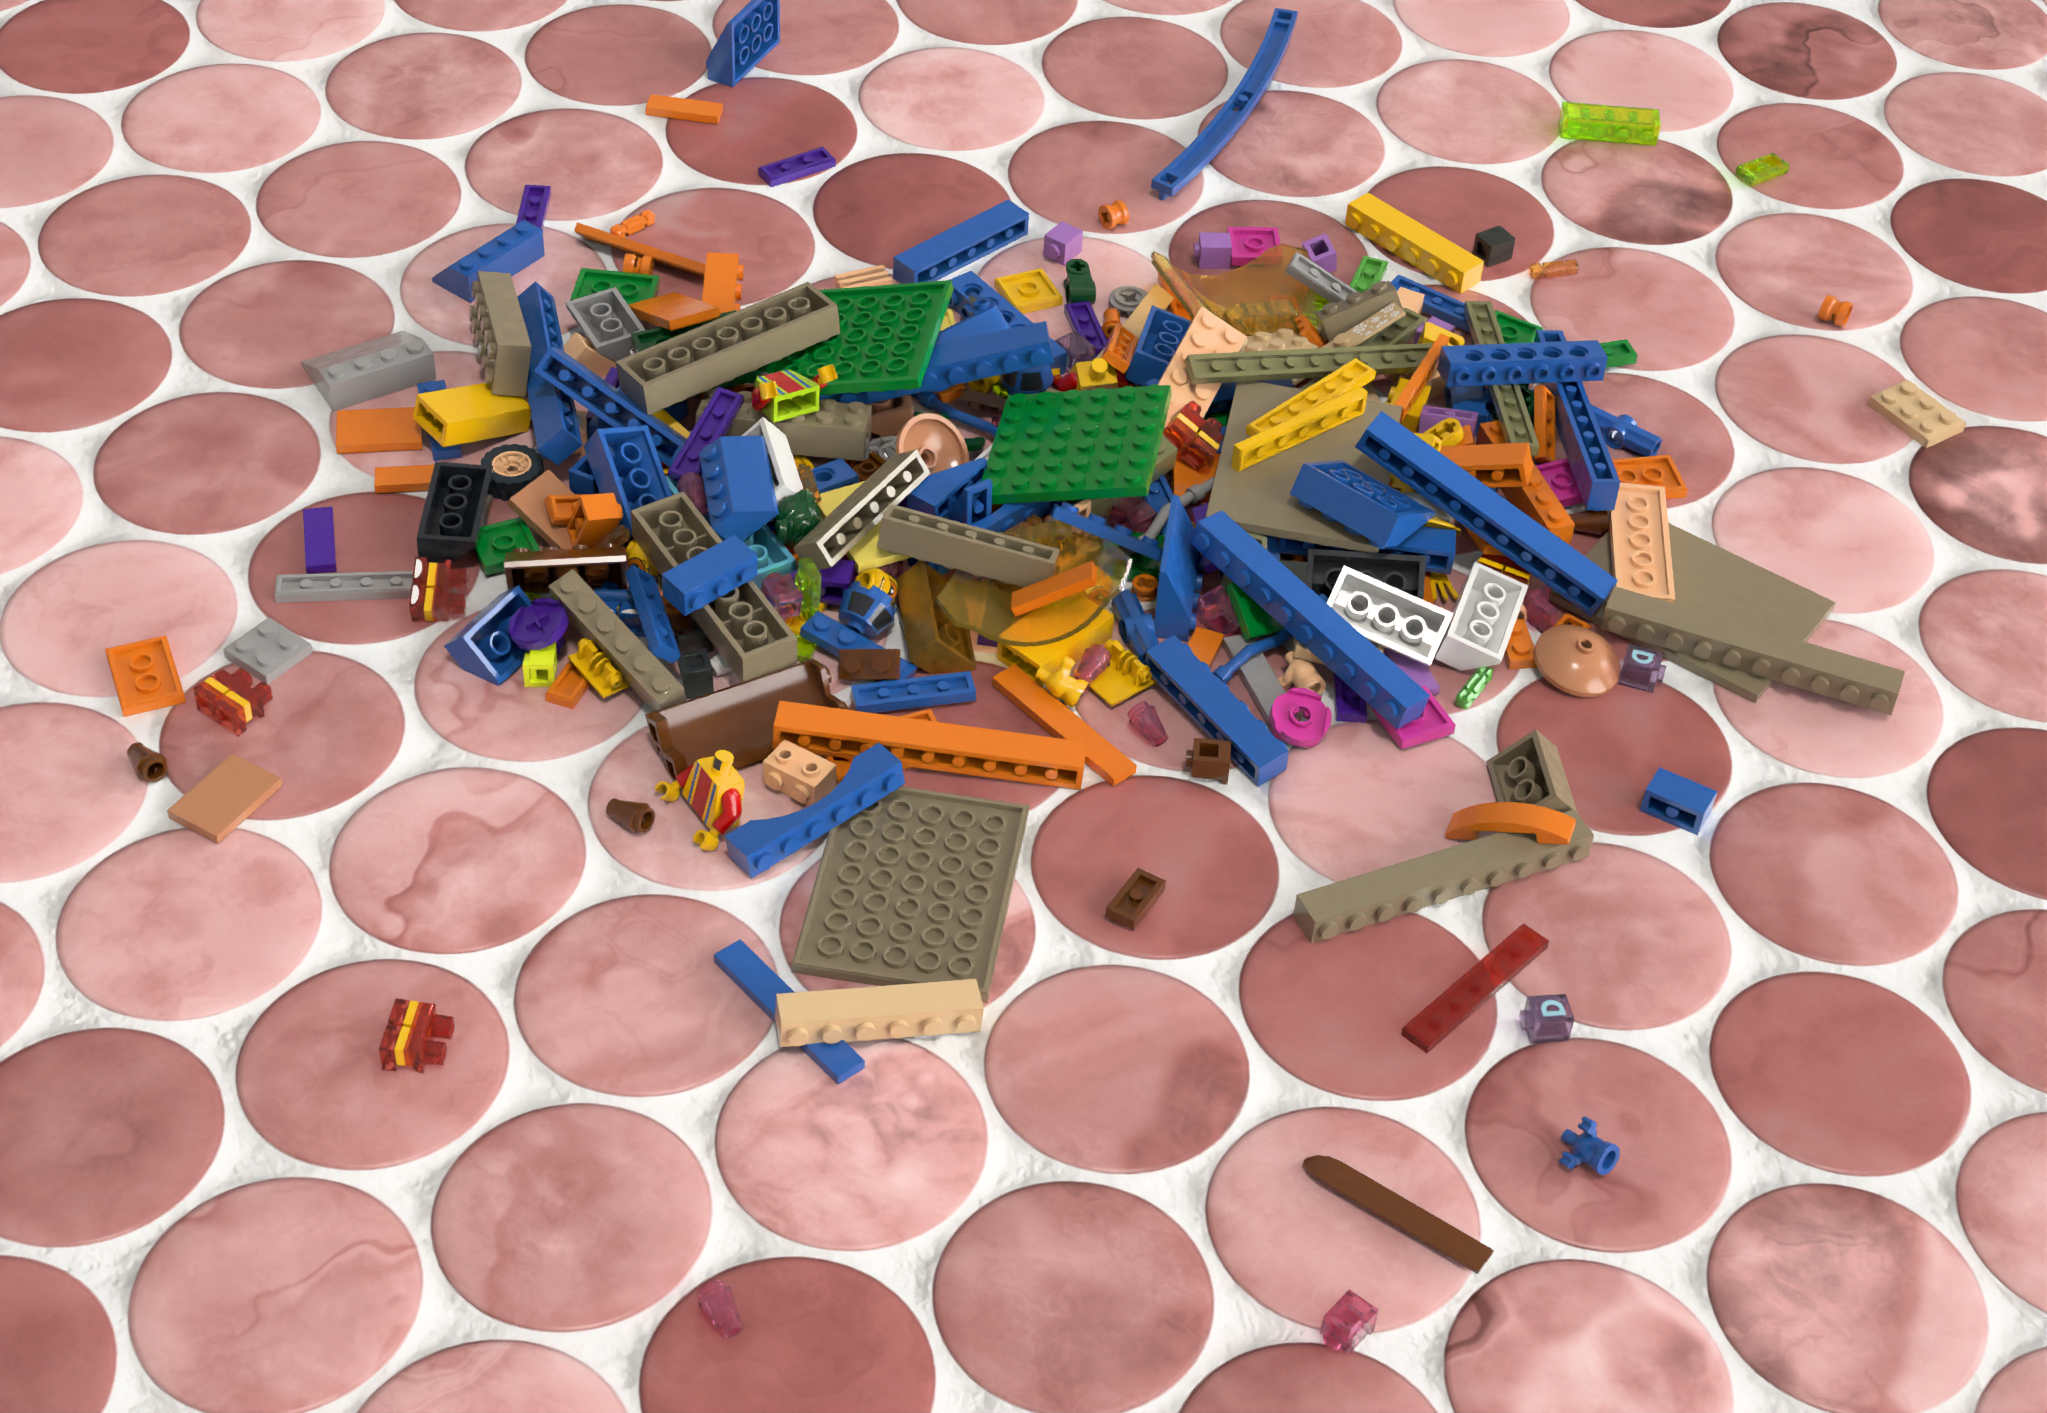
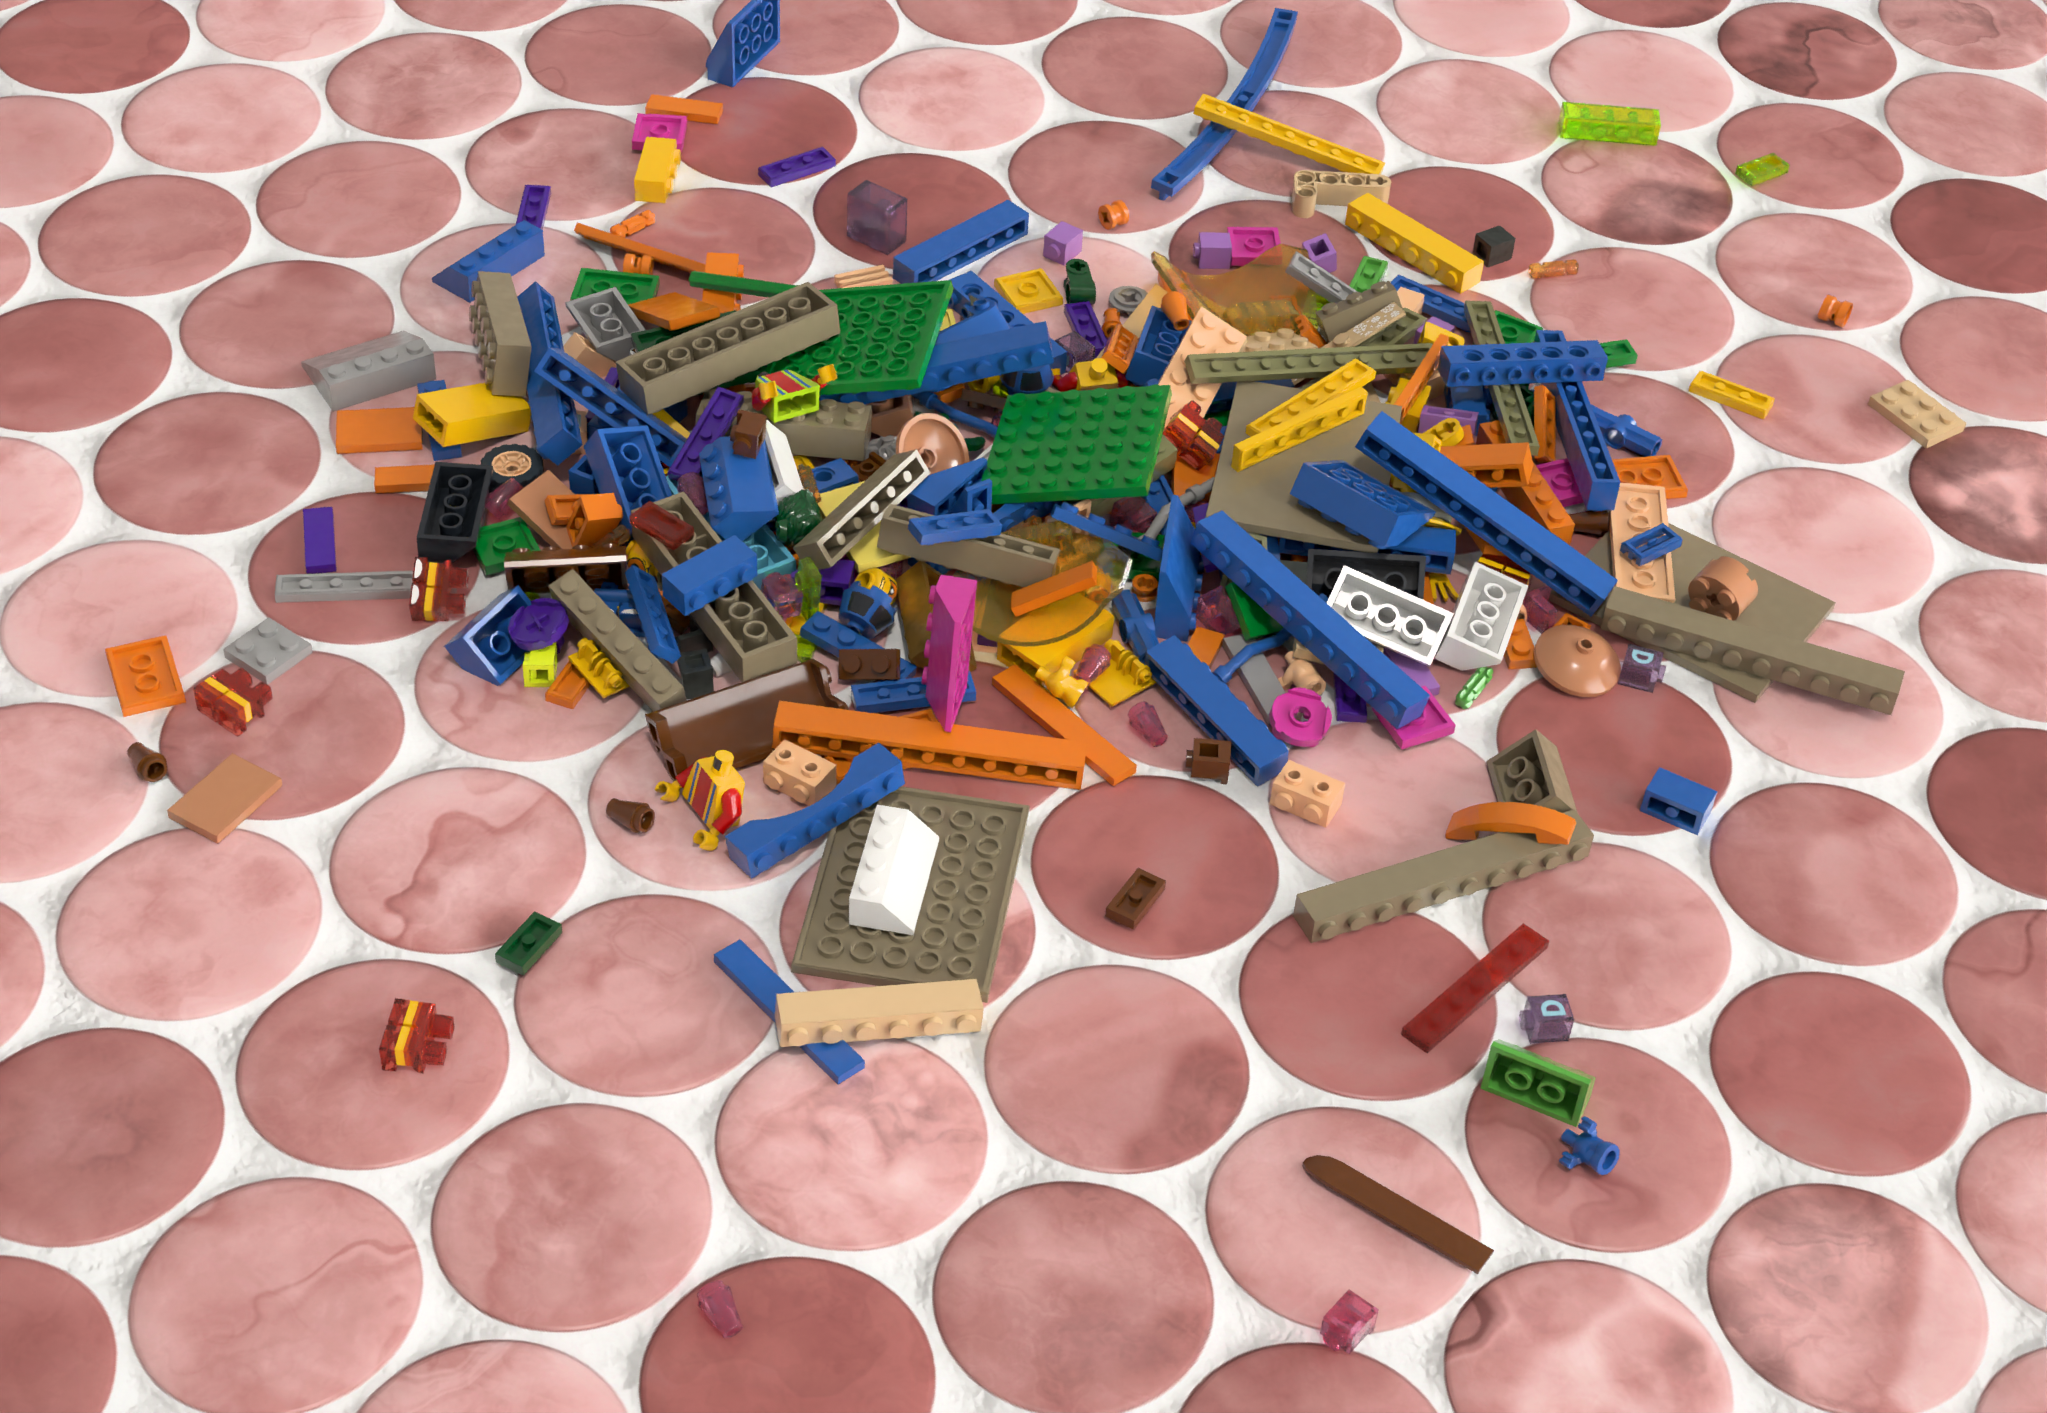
(498, 499): none -> clear pink cone
(528, 943): none -> dark green plate
(656, 170): none -> yellow brick
(659, 126): none -> dark pink plate
(661, 525): none -> clear red tile
(737, 284): none -> green axle
(748, 433): none -> reddish brown brick
(877, 217): none -> clear purple brick
(892, 872): none -> white slope
(949, 646): none -> dark pink slope
(954, 527): none -> blue plate
(1175, 308): none -> orange cone
(1286, 137): none -> yellow plate
(1307, 793): none -> light nougat brick
(1334, 189): none -> tan beam
(1537, 1082): none -> bright green slope
(1654, 547): none -> blue tile
(1722, 589): none -> nougat brick
(1731, 394): none -> yellow tile

